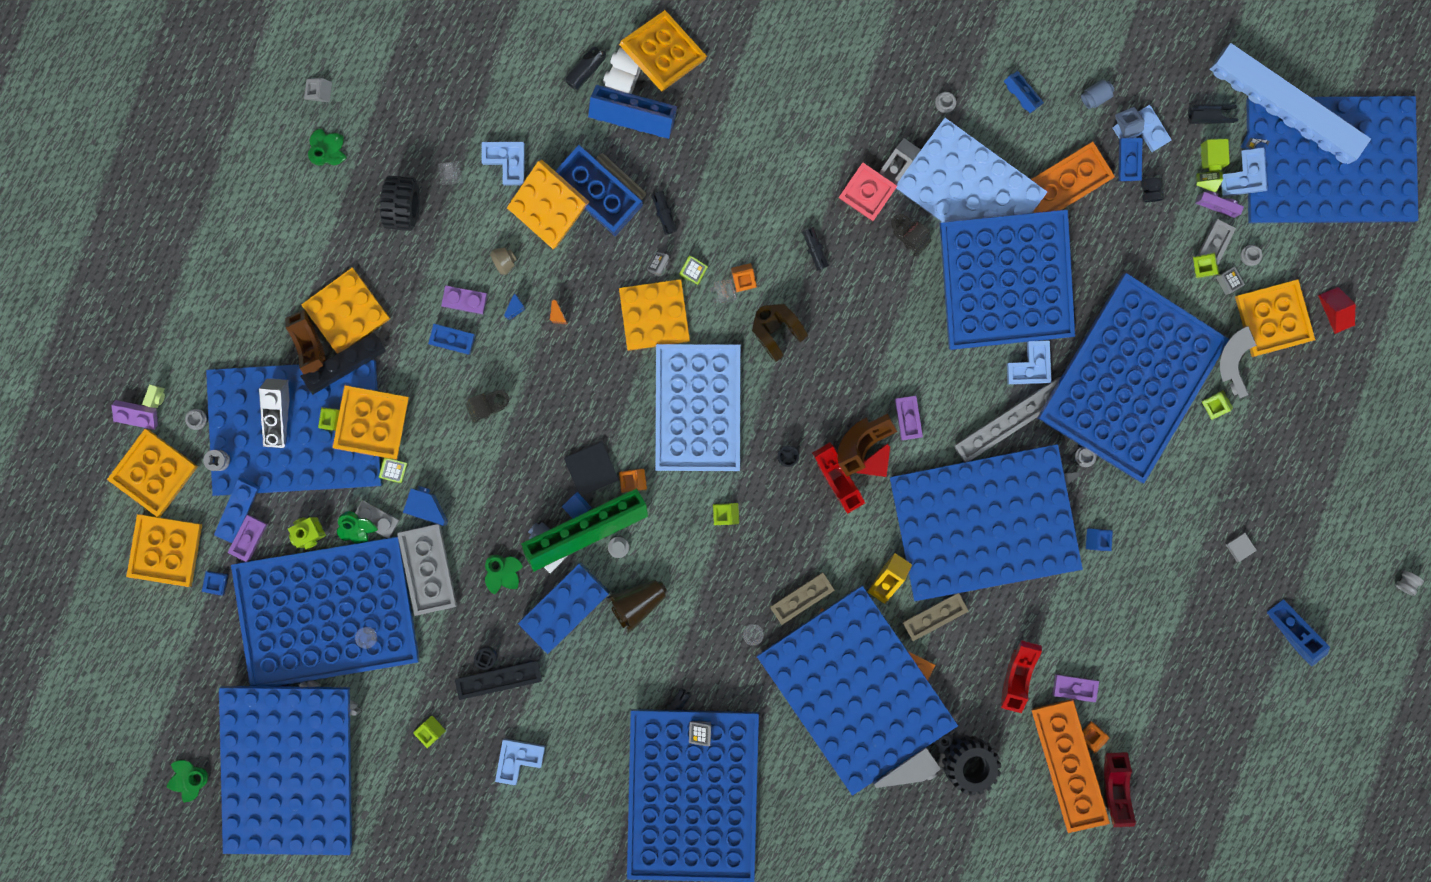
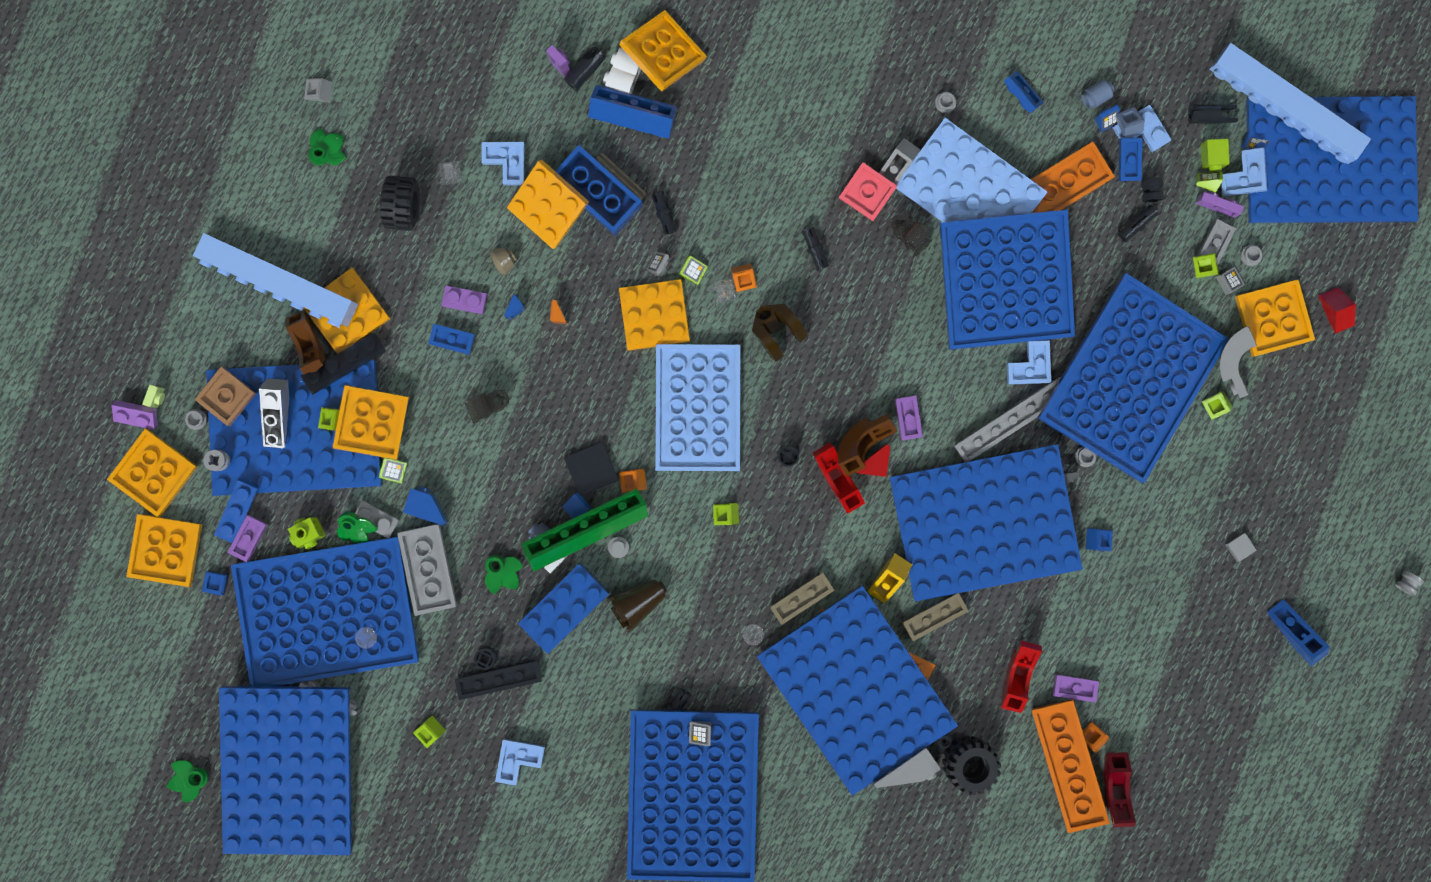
(225, 396): none -> medium nougat plate
(276, 280): none -> light blue brick
(559, 60): none -> medium lavender plate
(1107, 118): none -> slope
(1147, 215): none -> black pin

